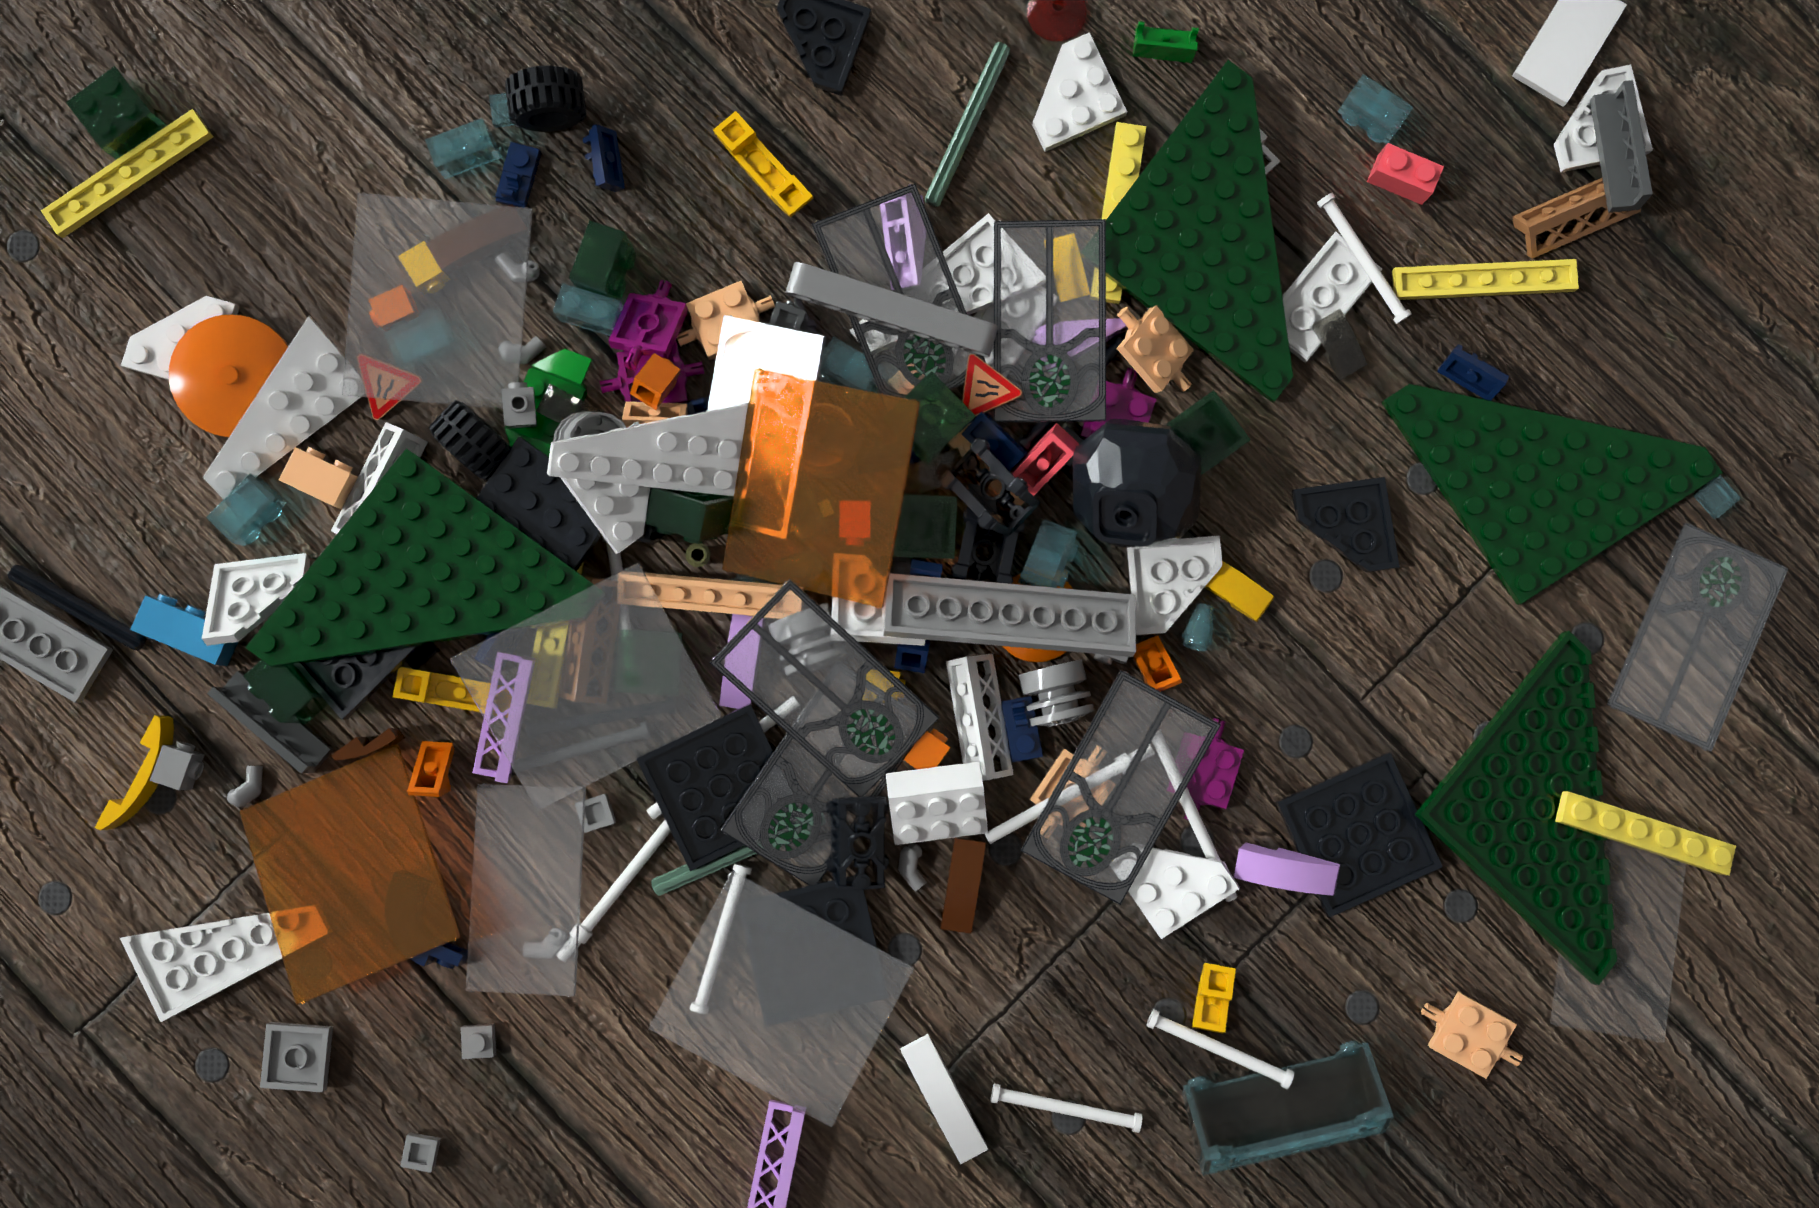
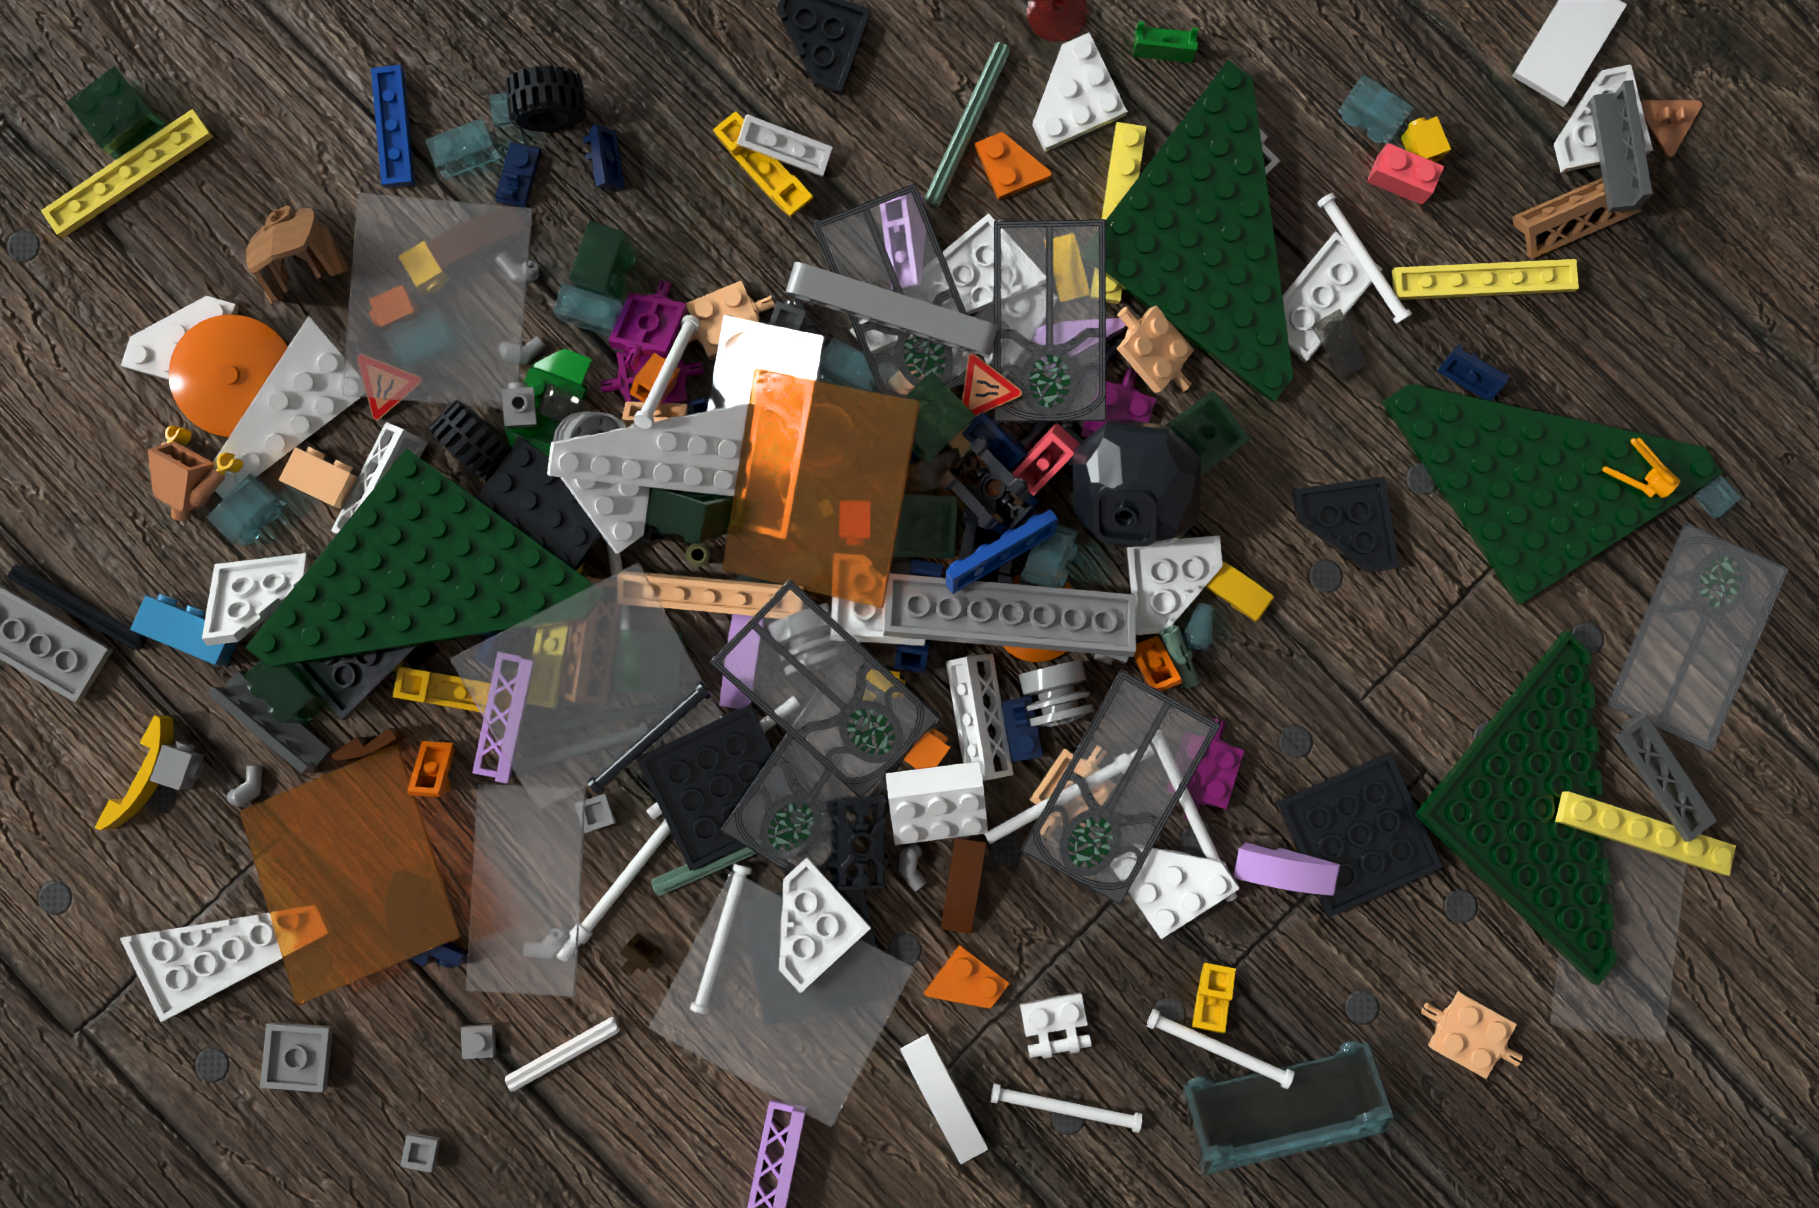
(183, 476): none -> nougat torso
(290, 235): none -> medium nougat piece
(392, 126): none -> blue plate
(562, 1054): none -> white axle
(597, 784): none -> black bar
(640, 954): none -> dark brown tile
(644, 417): none -> white bar
(784, 145): none -> white plate
(815, 925): none -> white plate
(967, 981): none -> orange wing
(1009, 165): none -> orange wing
(1009, 546): none -> blue plate
(1053, 1015): none -> white plate
(1180, 656): none -> sand green pin
(1426, 139): none -> yellow brick
(1659, 479): none -> light orange plant
(1665, 777): none -> dark grey fence
(1670, 121): none -> nougat piece

